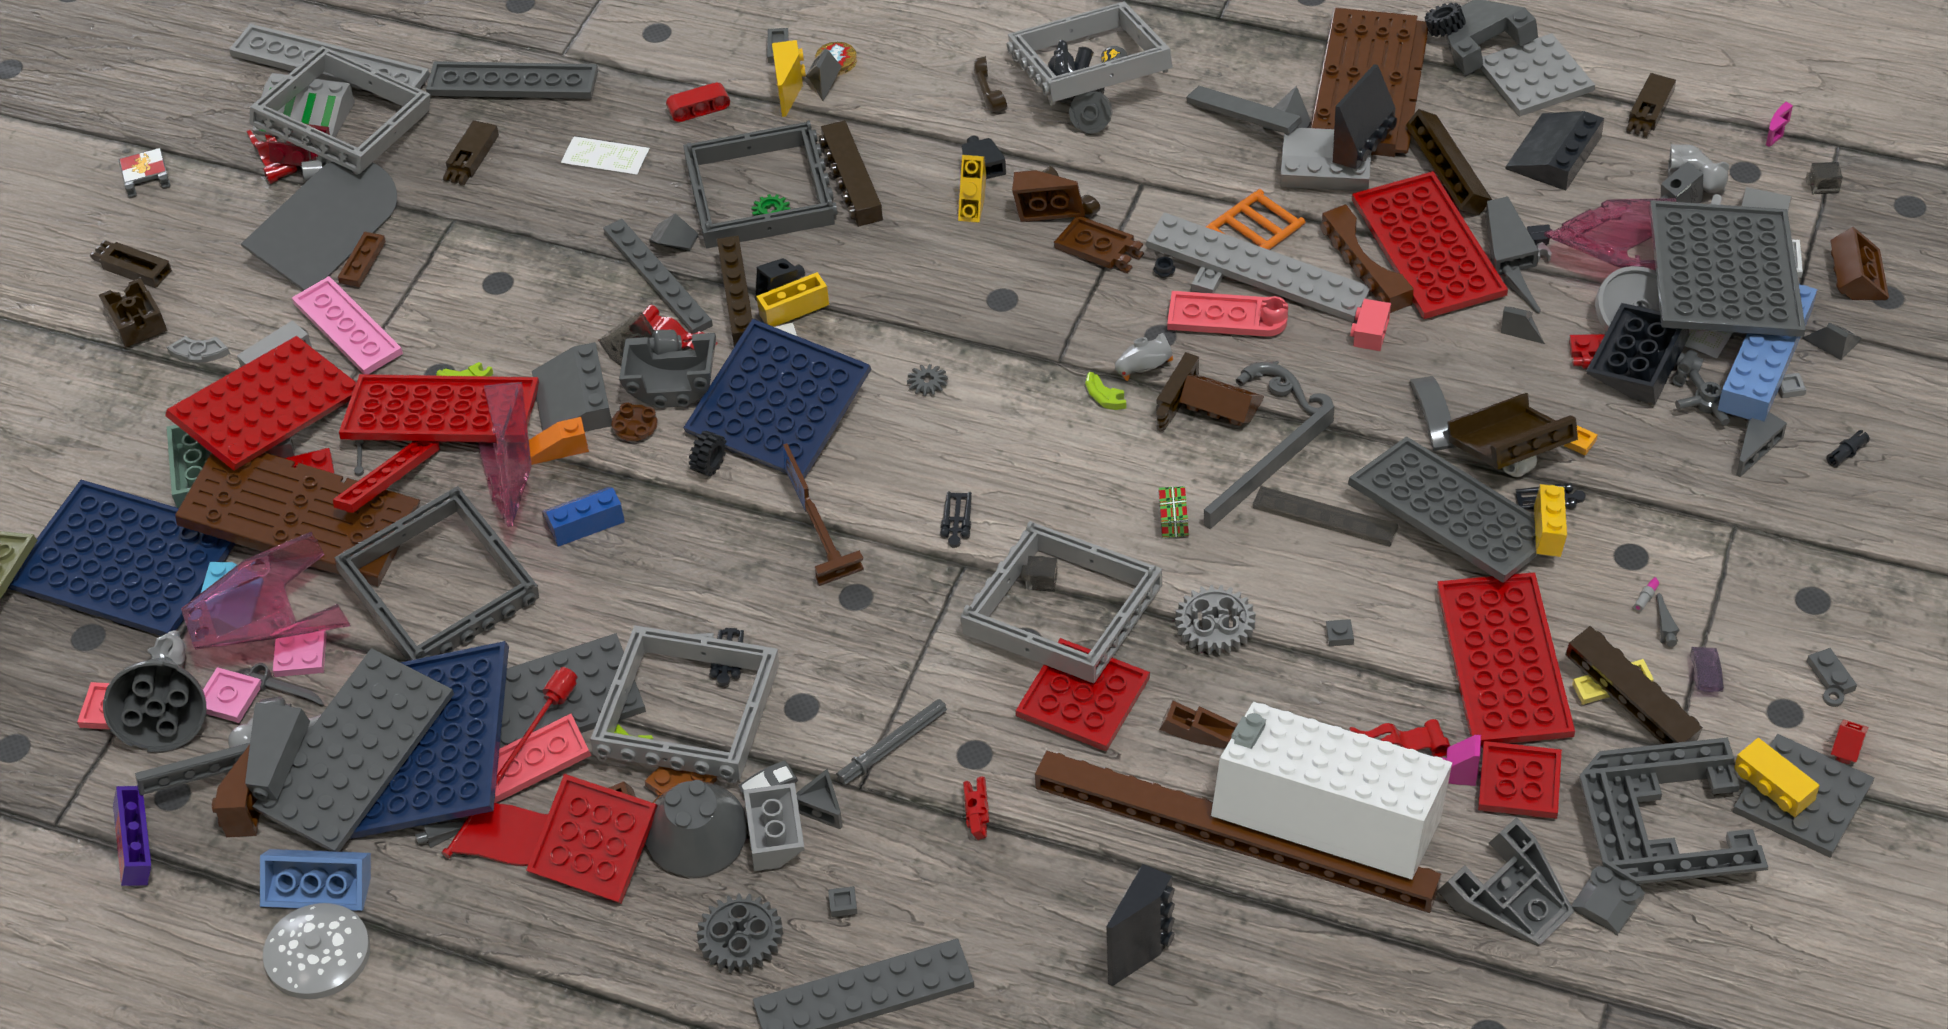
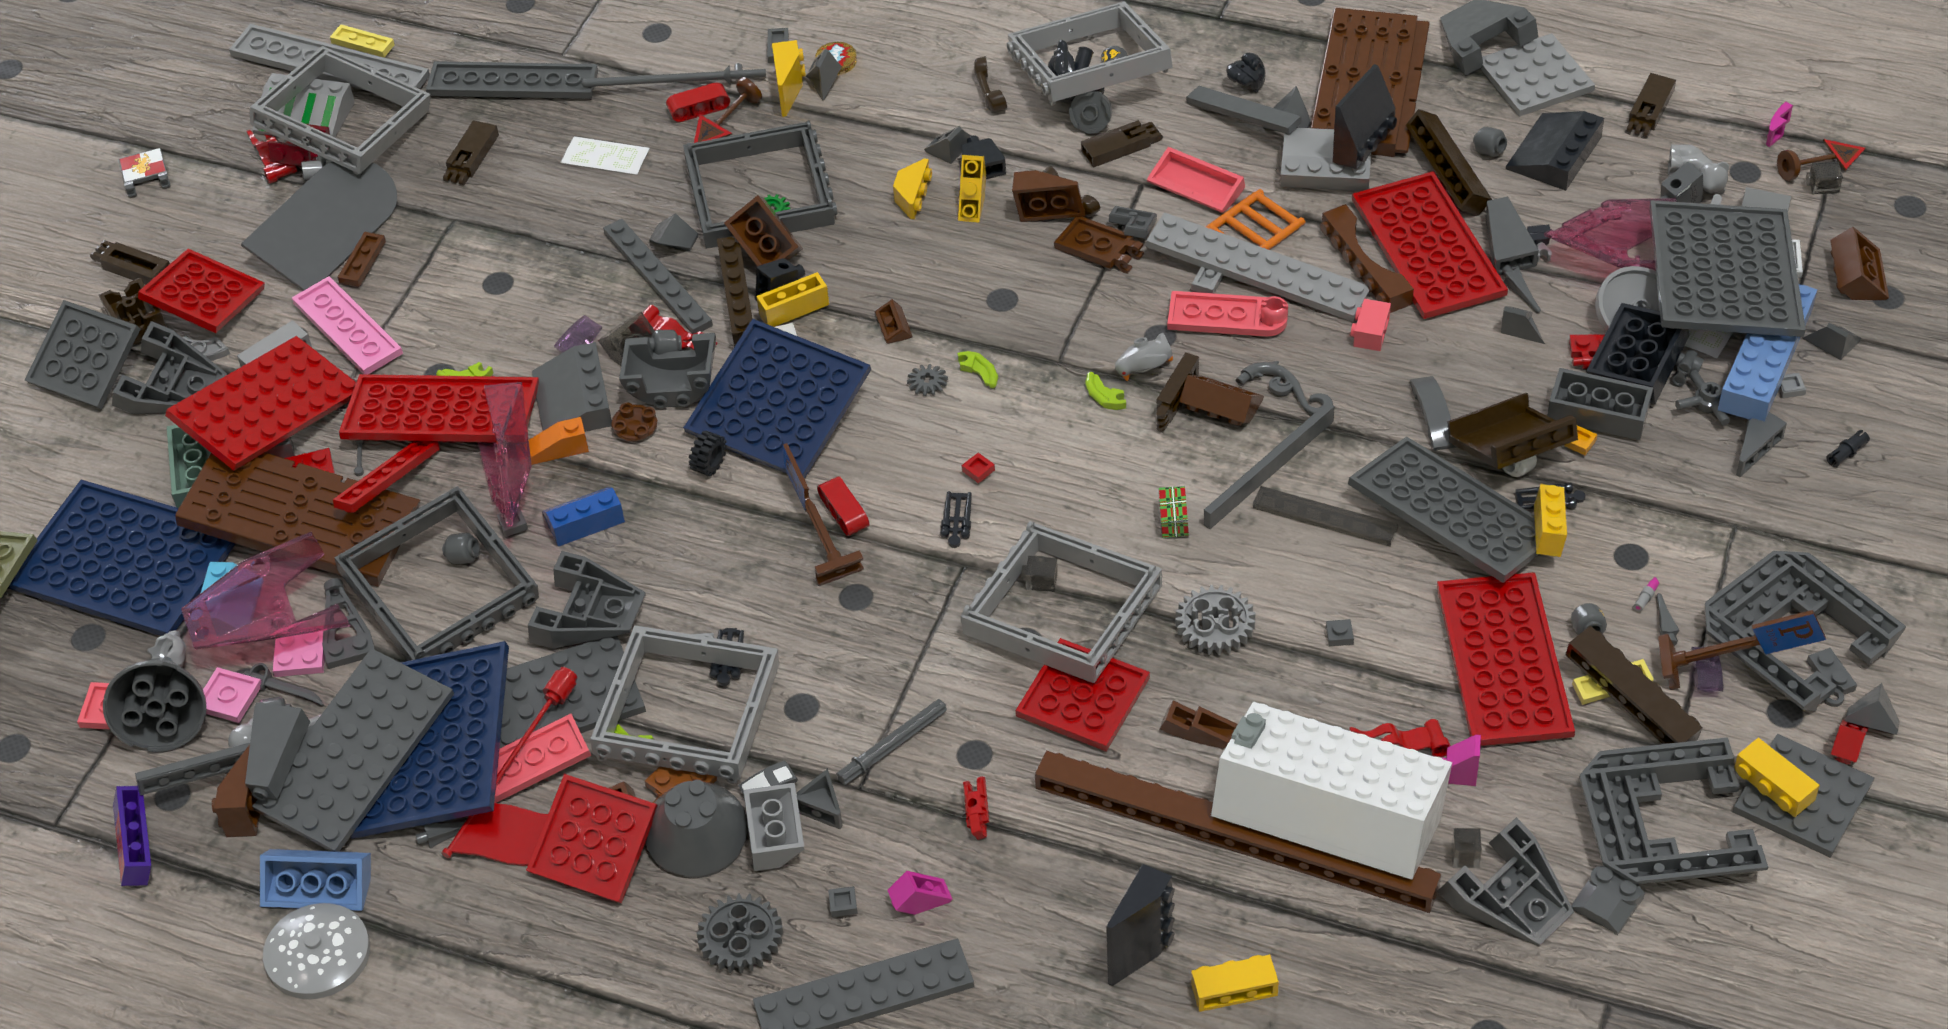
(82, 354): none -> dark grey plate
(175, 377): none -> dark grey wedge
(201, 290): none -> red plate
(348, 649): none -> dark grey plate
(362, 41): none -> light yellow plate
(461, 548): none -> dark grey head
(518, 525): none -> dark grey plate
(580, 333): none -> clear purple slope
(597, 608): none -> dark grey wedge
(709, 130): none -> reddish brown piece
(725, 75): none -> dark grey piece
(762, 233): none -> reddish brown slope
(843, 506): none -> red beam
(850, 173): dark brown brick -> none
(893, 322): none -> reddish brown slope
(911, 186): none -> yellow slope
(918, 893): none -> dark pink slope
(948, 145): none -> dark grey slope
(977, 363): none -> lime piece
(978, 467): none -> red plate
(1119, 142): none -> dark brown hinge
(1137, 222): none -> dark grey tile
(1164, 267): black plate -> none
(1196, 180): none -> coral slope
(1234, 982): none -> yellow brick
(1247, 71): none -> black hair
(1445, 19): black tyre -> none
(1466, 847): none -> clear smoke brick
(1490, 141): none -> dark grey head
(1520, 780): red plate -> none
(1588, 615): none -> dark grey head
(1600, 403): none -> dark grey brick
(1770, 635): none -> reddish brown piece
(1790, 164): none -> reddish brown piece
(1800, 582): none -> dark grey slope
(1874, 711): none -> dark grey slope

